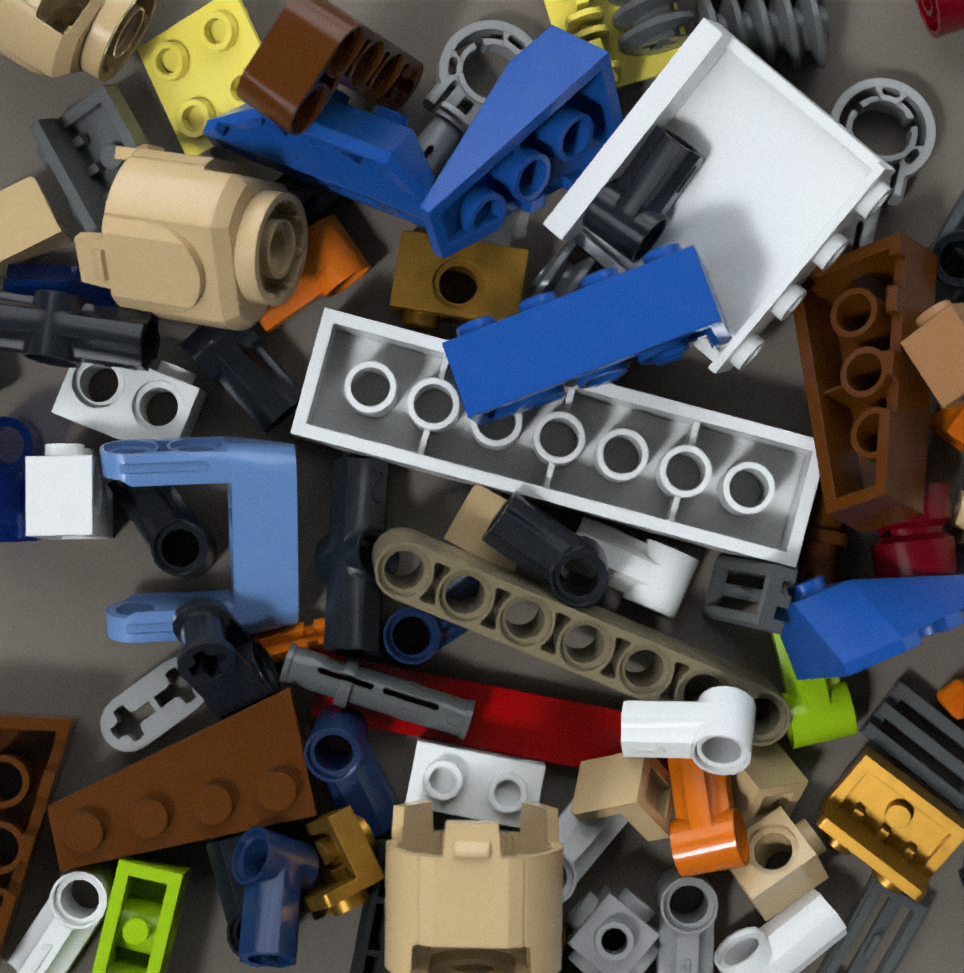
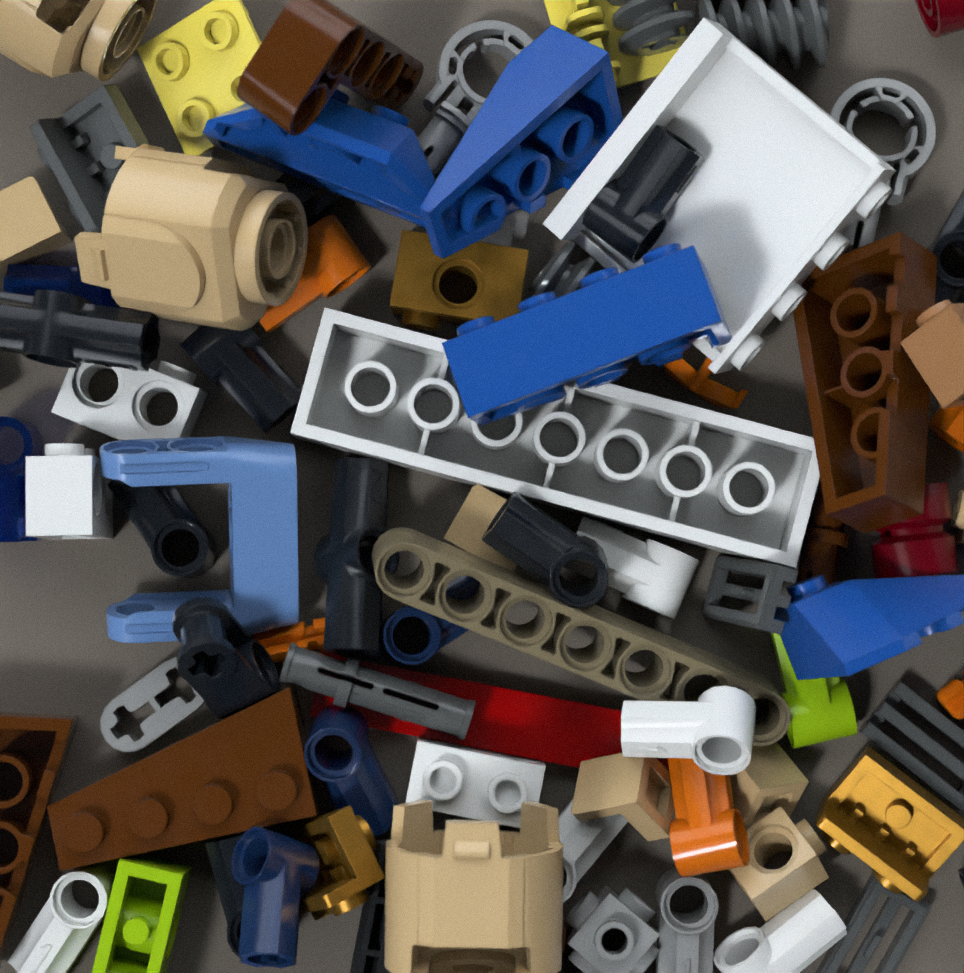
(700, 385): none -> orange piece

